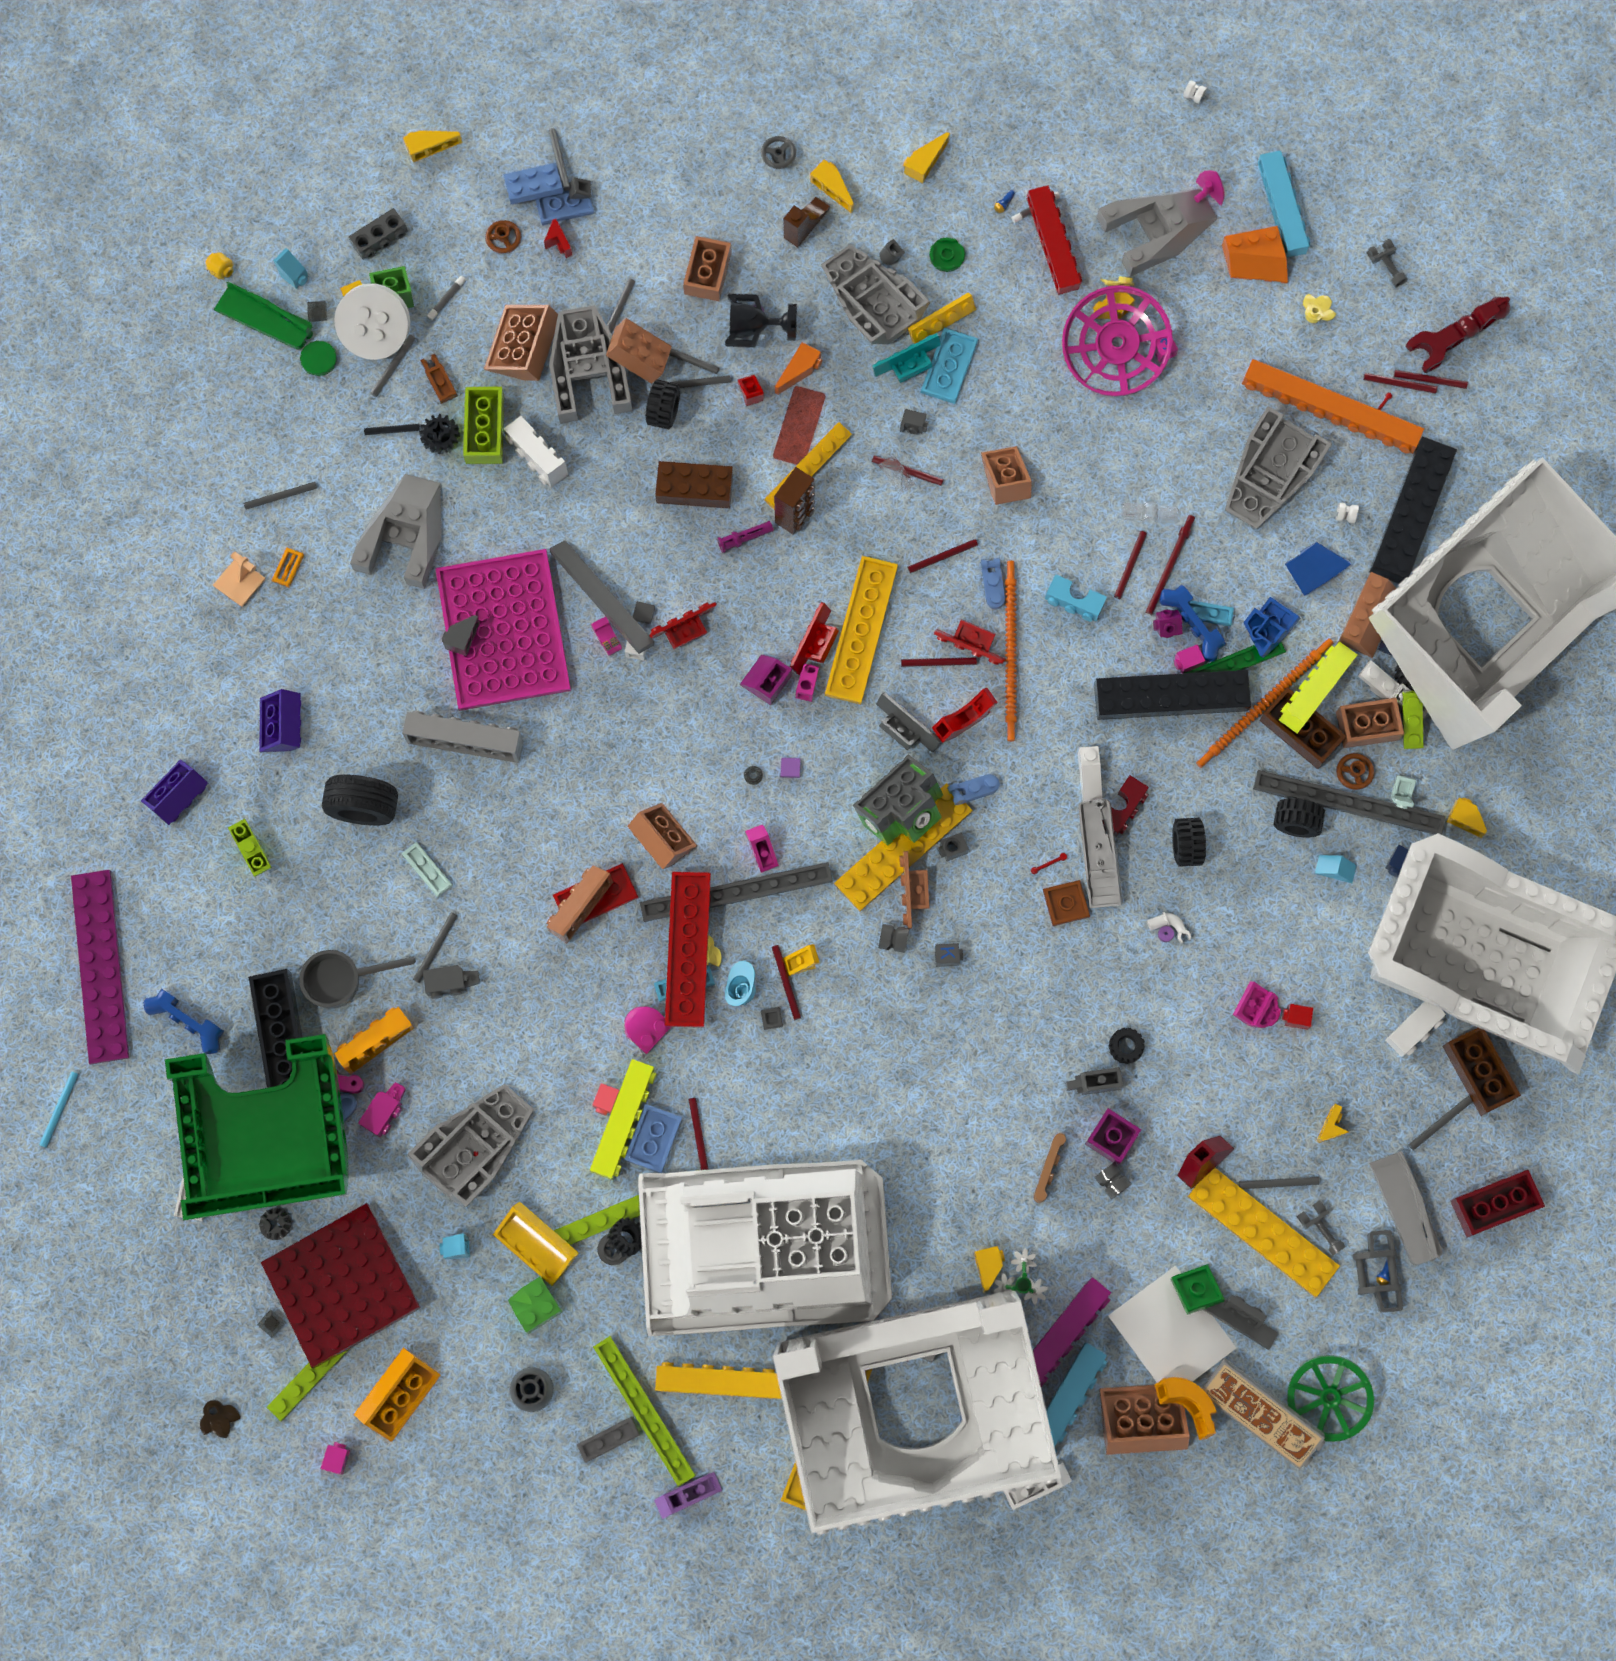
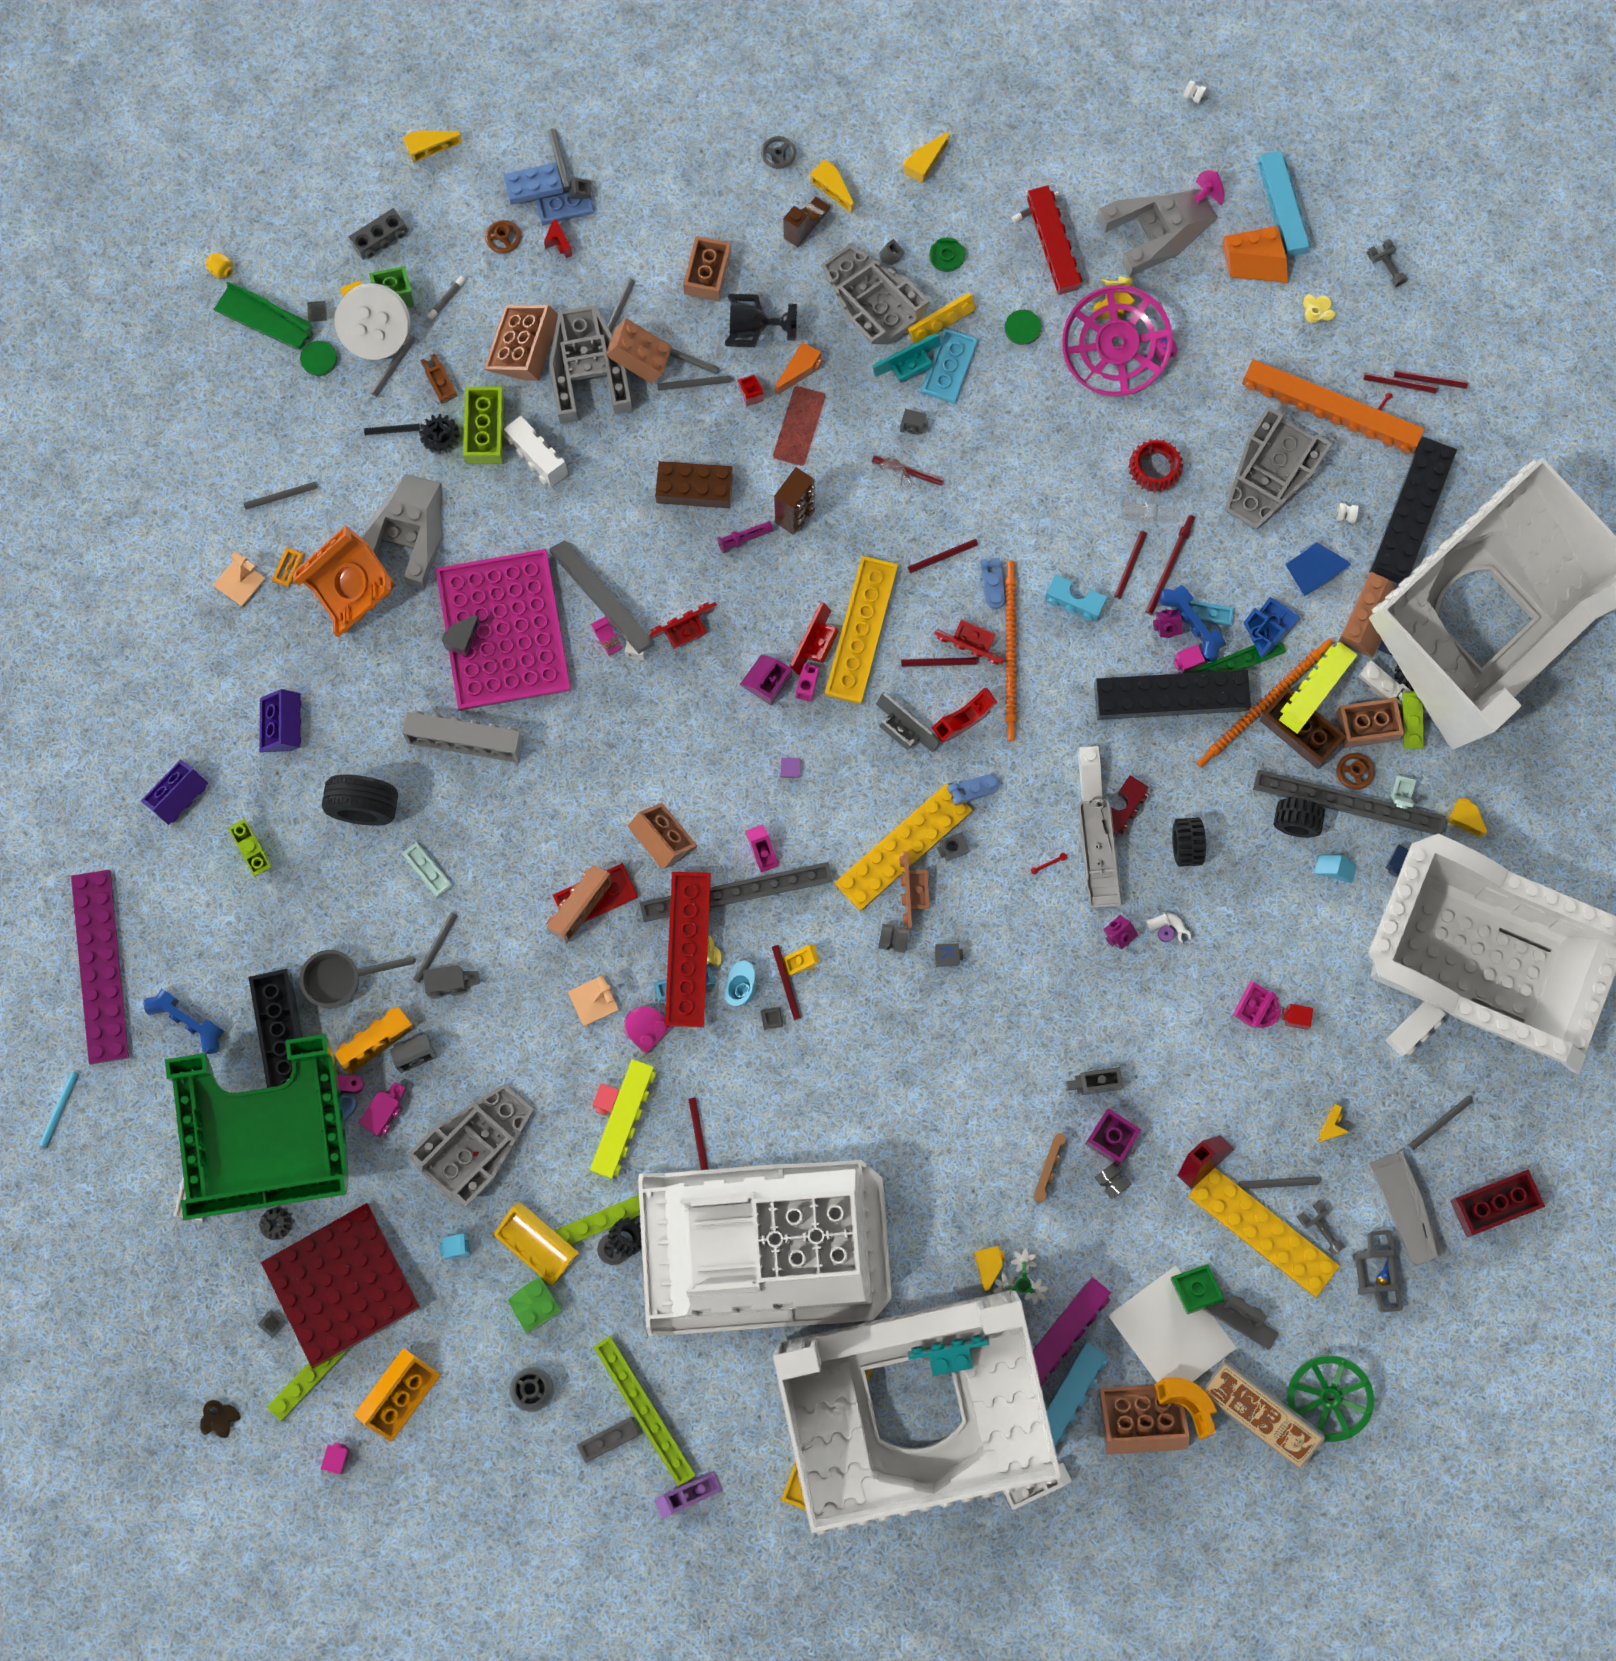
(290, 269): medium azure slope -> none
(345, 579): none -> orange panel
(412, 1053): none -> dark grey slope
(593, 1000): none -> light nougat plate
(643, 612): dark grey tile -> none
(653, 1138): medium blue plate -> none
(662, 404): black tyre -> none
(717, 1382): yellow brick -> none
(753, 769): clear smoke plate -> none
(817, 456): yellow plate -> none
(901, 802): dark grey piece -> none
(950, 1356): none -> teal bracket
(1000, 206): blue piece -> none
(1006, 475): nougat slope -> none
(1022, 327): none -> green tile
(1066, 903): dark orange tile -> none
(1120, 932): none -> magenta brick
(1135, 1037): black tyre -> none
(1160, 447): none -> red gear
(1467, 326): dark red piece -> none
(1481, 1071): reddish brown brick -> none

